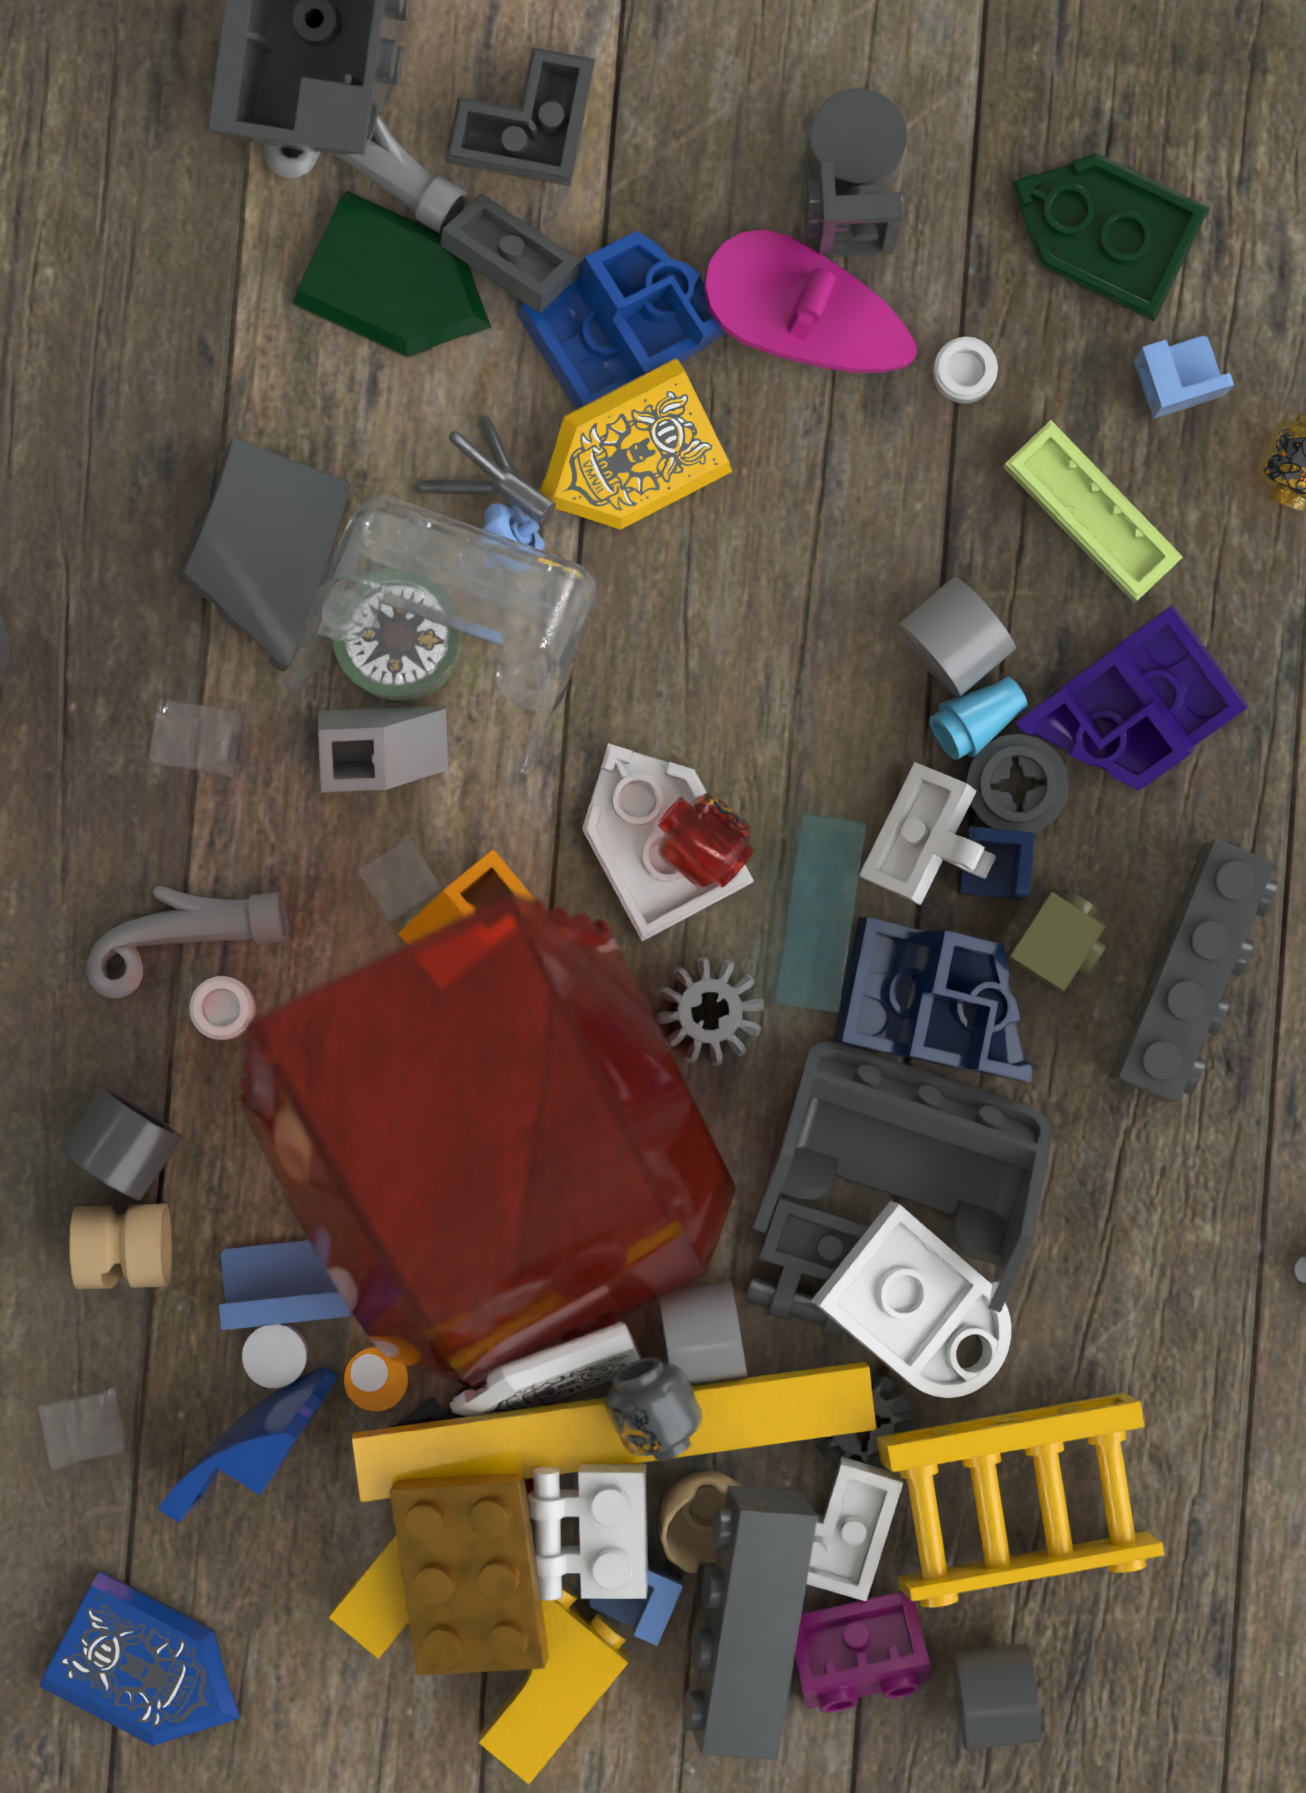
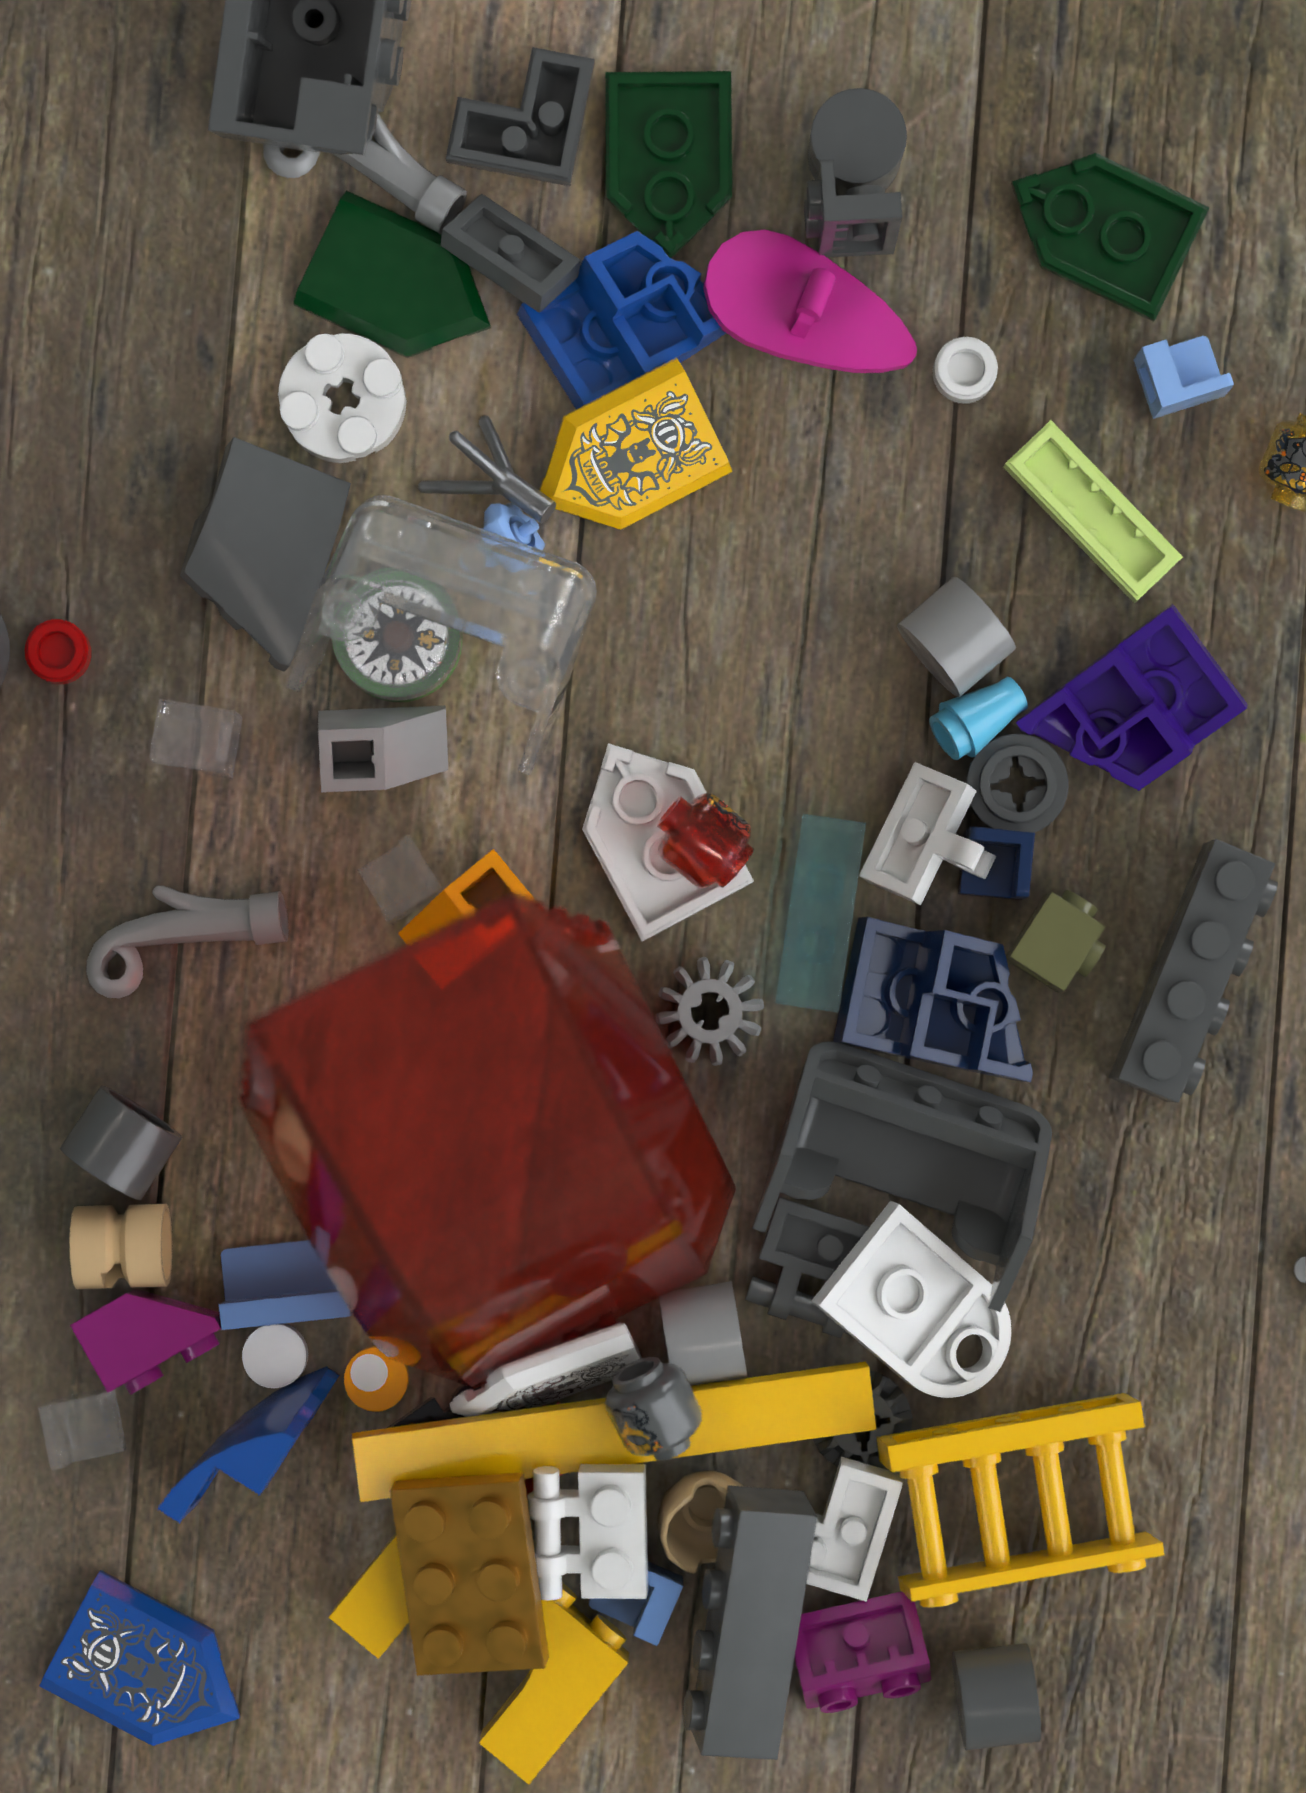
(58, 651): none -> red tile
(141, 1331): none -> magenta slope
(222, 1007): white tile -> none
(326, 364): none -> white plate
(669, 151): none -> dark green tile

